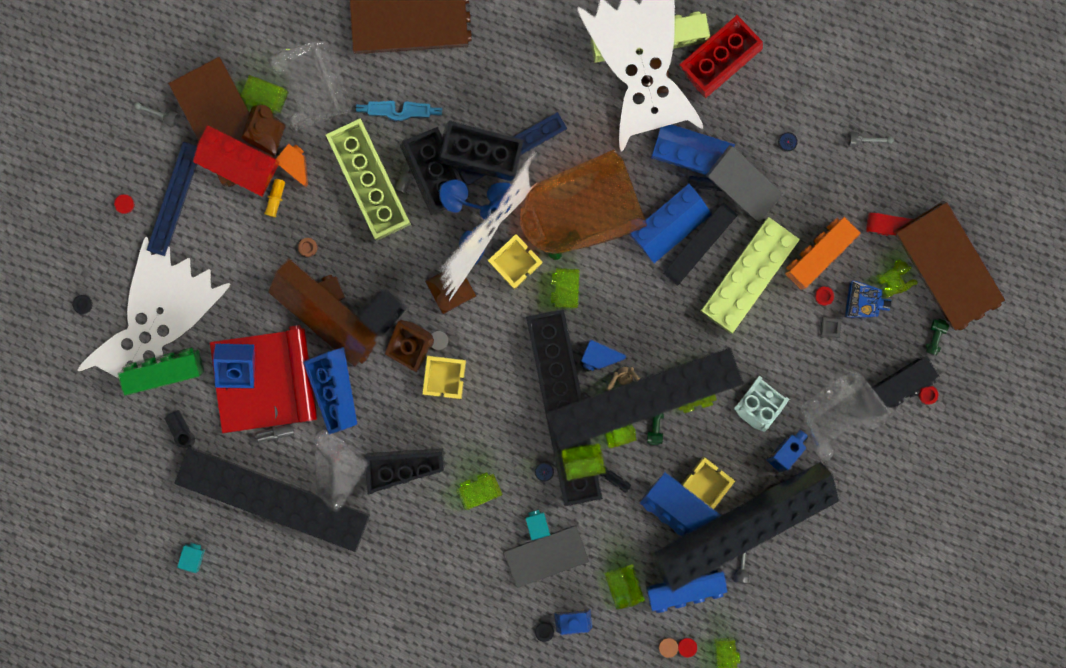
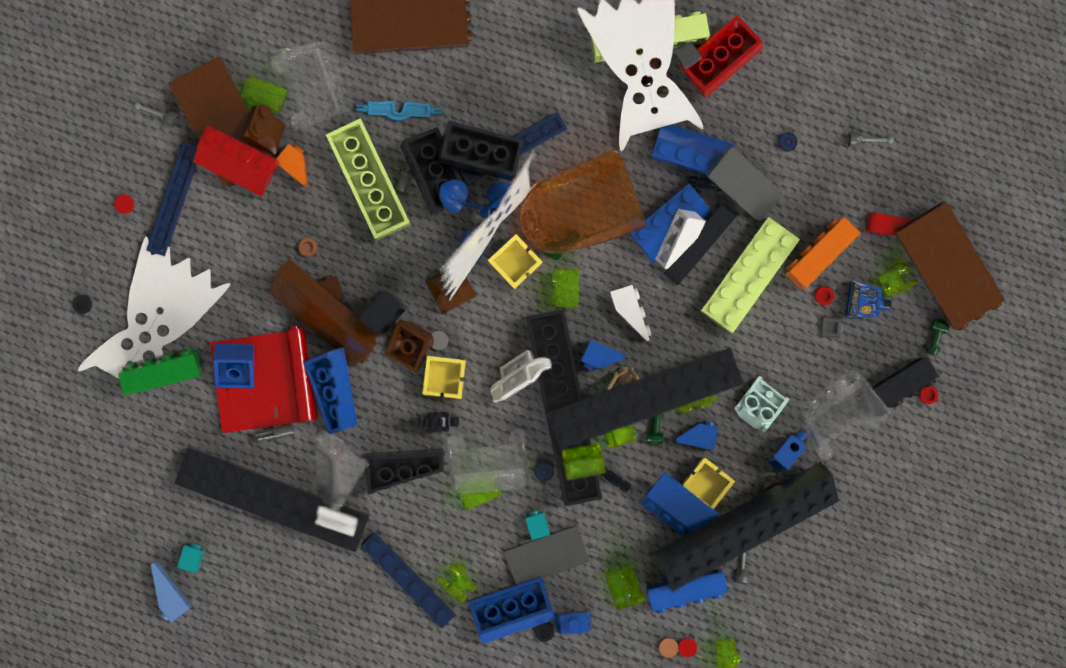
(169, 597): none -> medium blue slope
(178, 428): black piece -> none
(275, 197): yellow axle -> none
(336, 521): none -> white slope
(408, 580): none -> dark blue plate
(438, 421): none -> black gear
(458, 585): none -> clear neon green animal
(488, 467): none -> clear windscreen
(511, 610): none -> blue slope
(518, 374): none -> white plate
(627, 307): none -> white slope
(681, 234): none -> white slope
(688, 55): none -> dark grey tile
(700, 435): none -> blue slope

